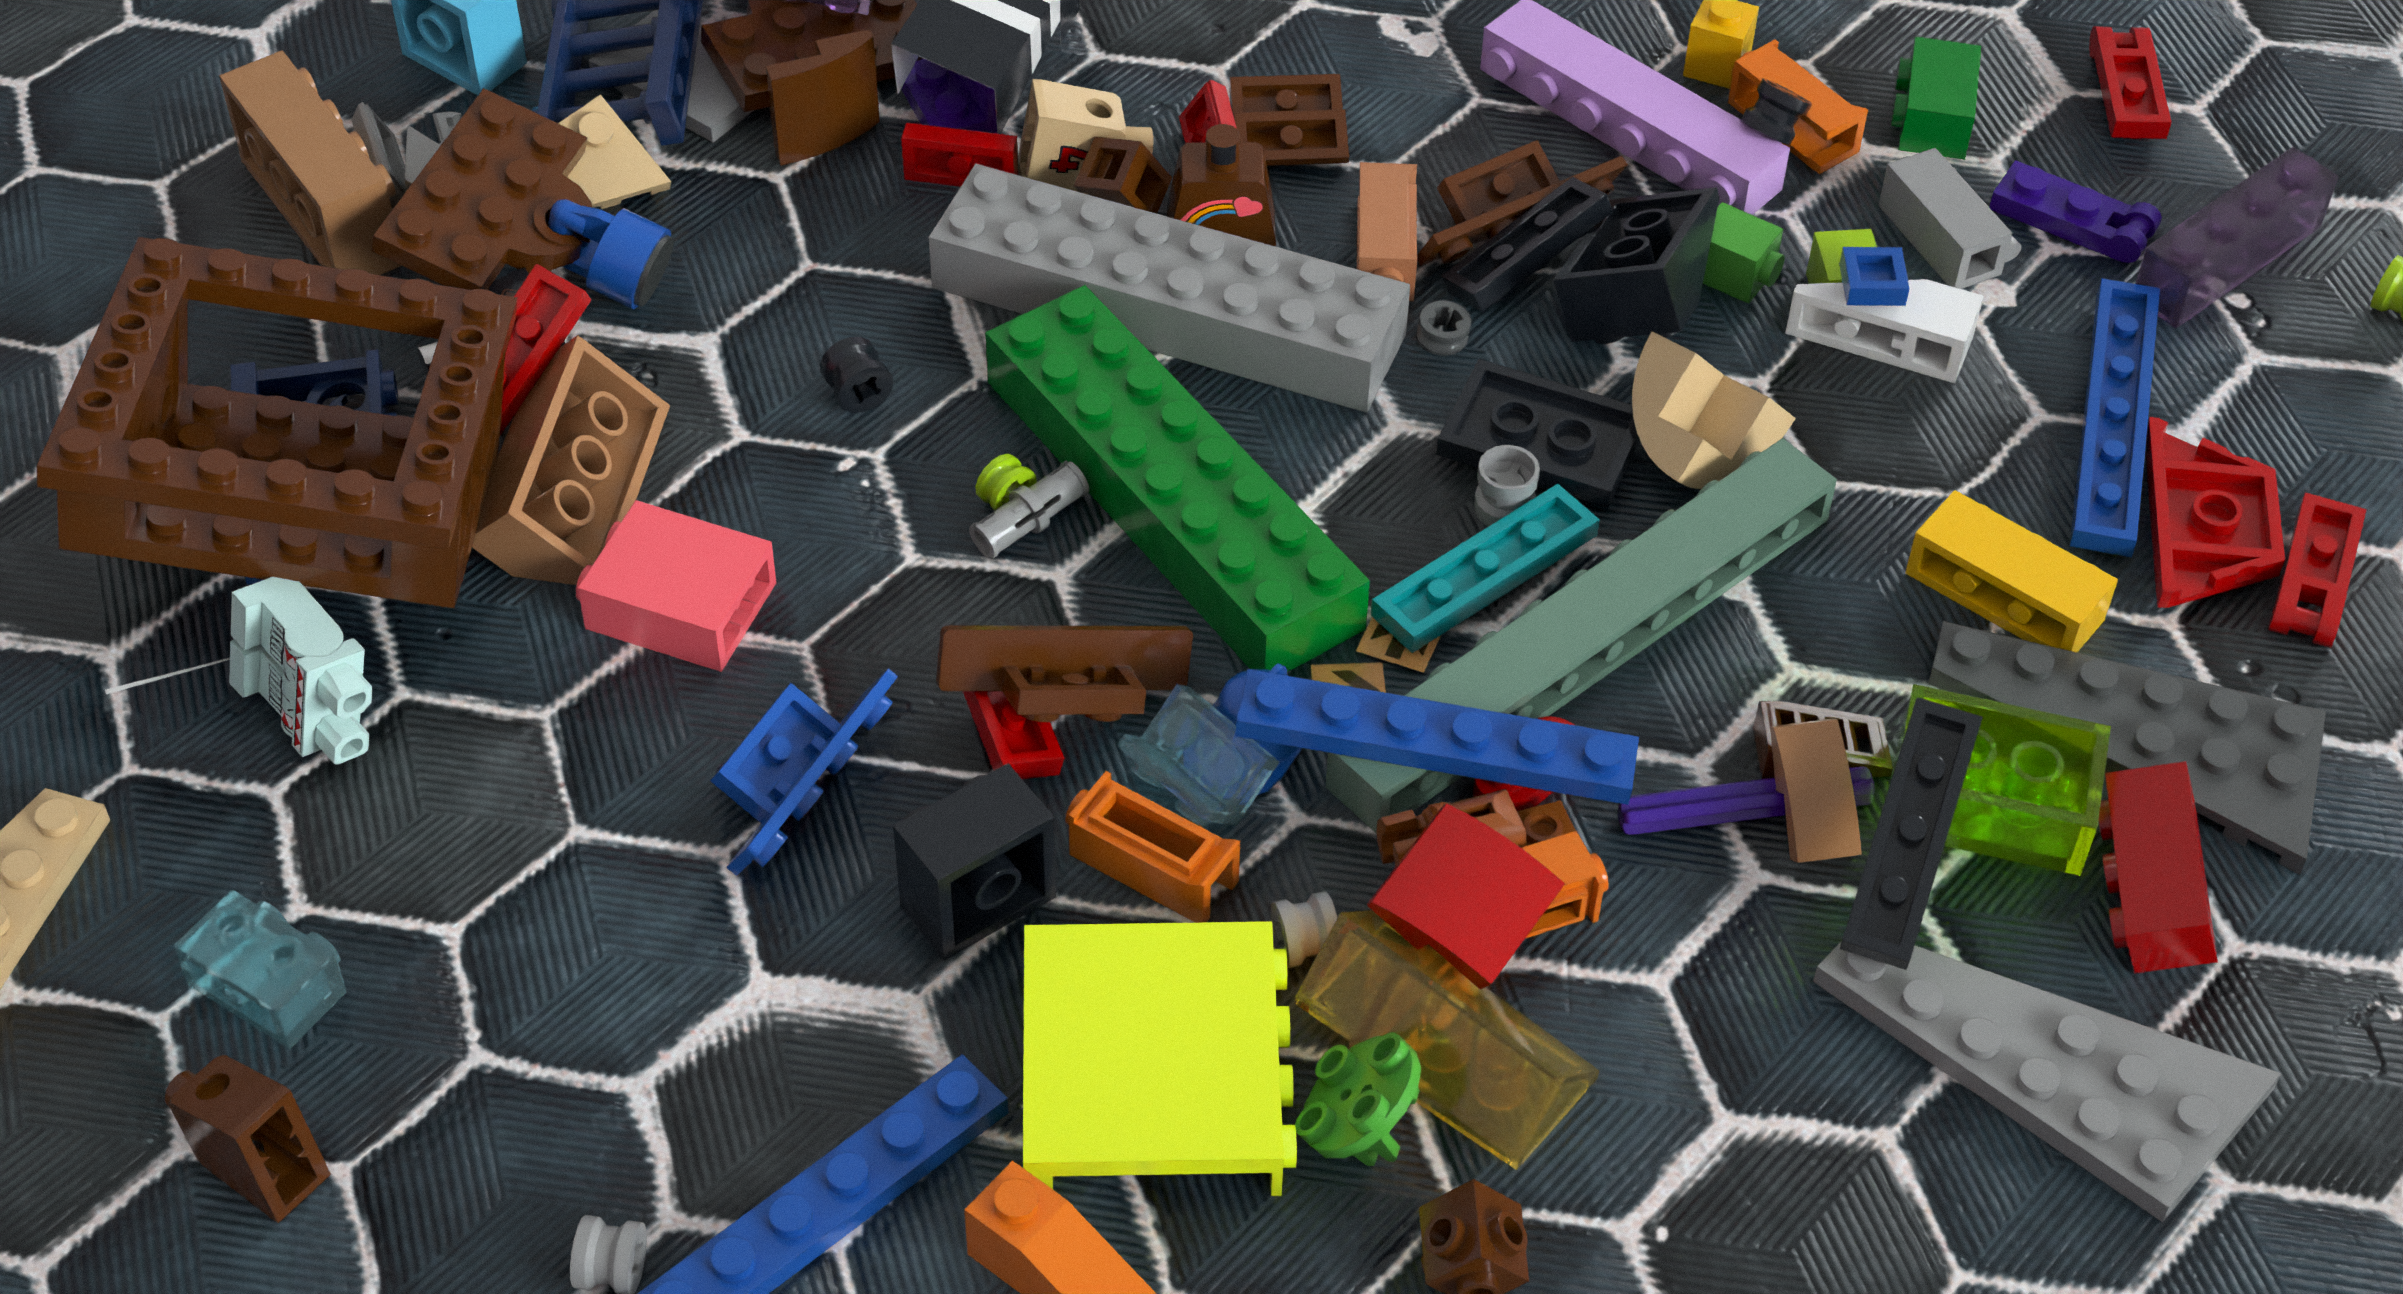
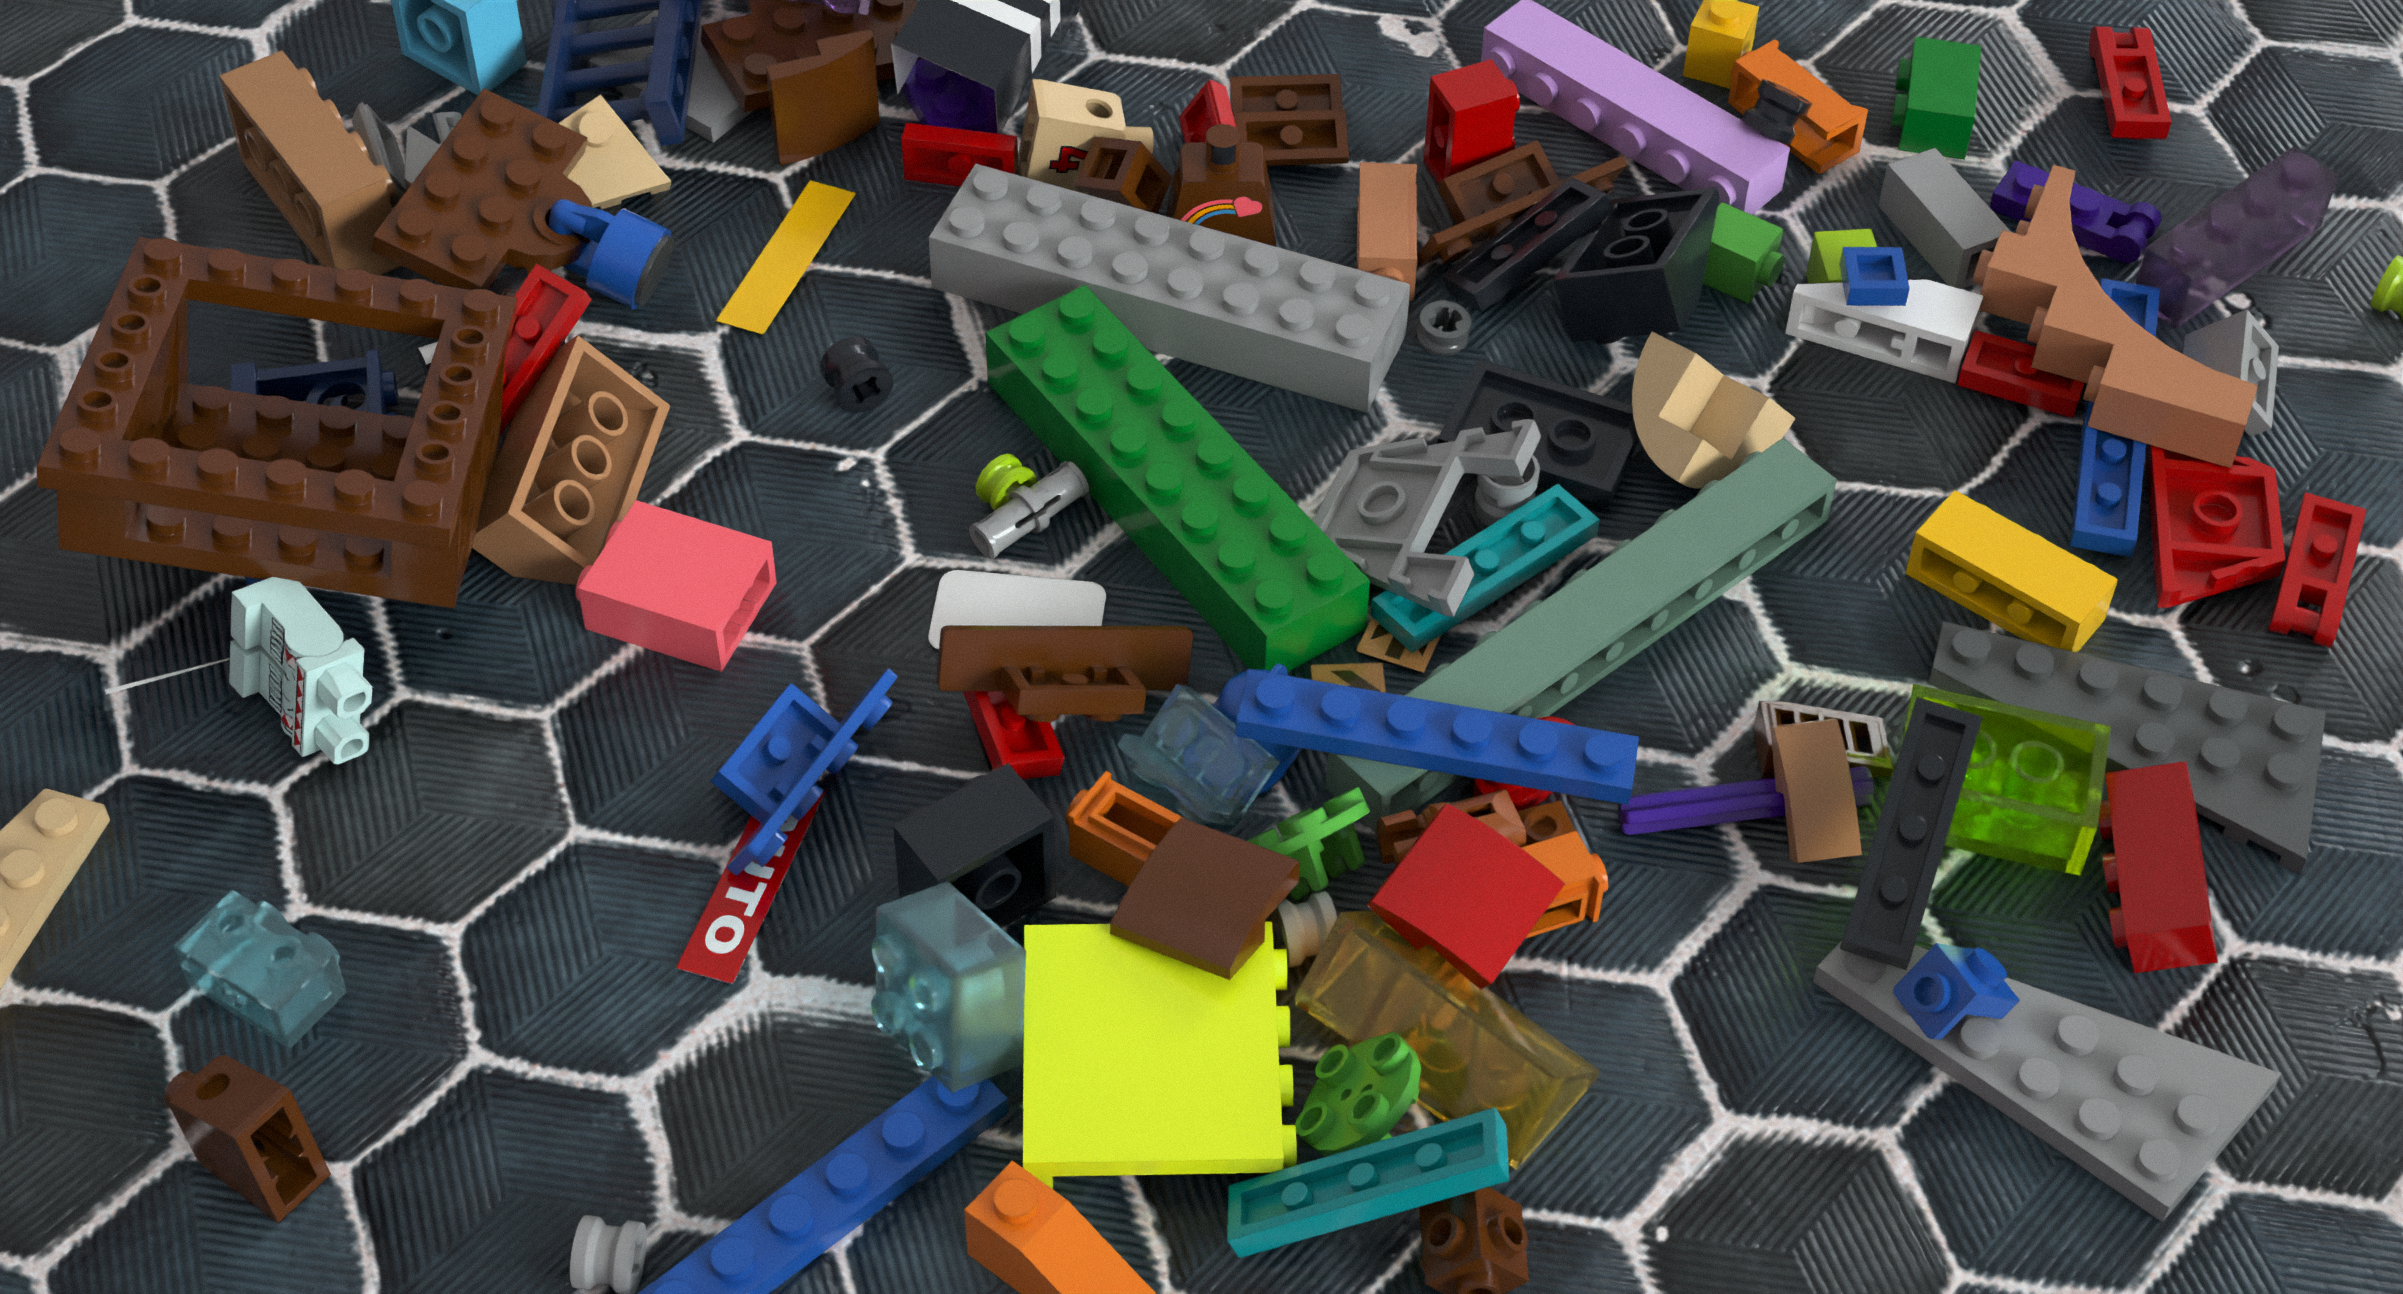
(740, 906): none -> red sticker
(786, 257): none -> yellow sticker
(949, 986): none -> clear light blue brick
(1014, 601): none -> white sticker
(1204, 898): none -> reddish brown slope
(1320, 840): none -> bright green plate
(1368, 1182): none -> teal plate
(1394, 497): none -> light grey wing
(1469, 118): none -> red brick
(1951, 984): none -> blue bracket
(2005, 371): none -> red plate
(2082, 334): none -> nougat arch
(2244, 351): none -> light grey panel

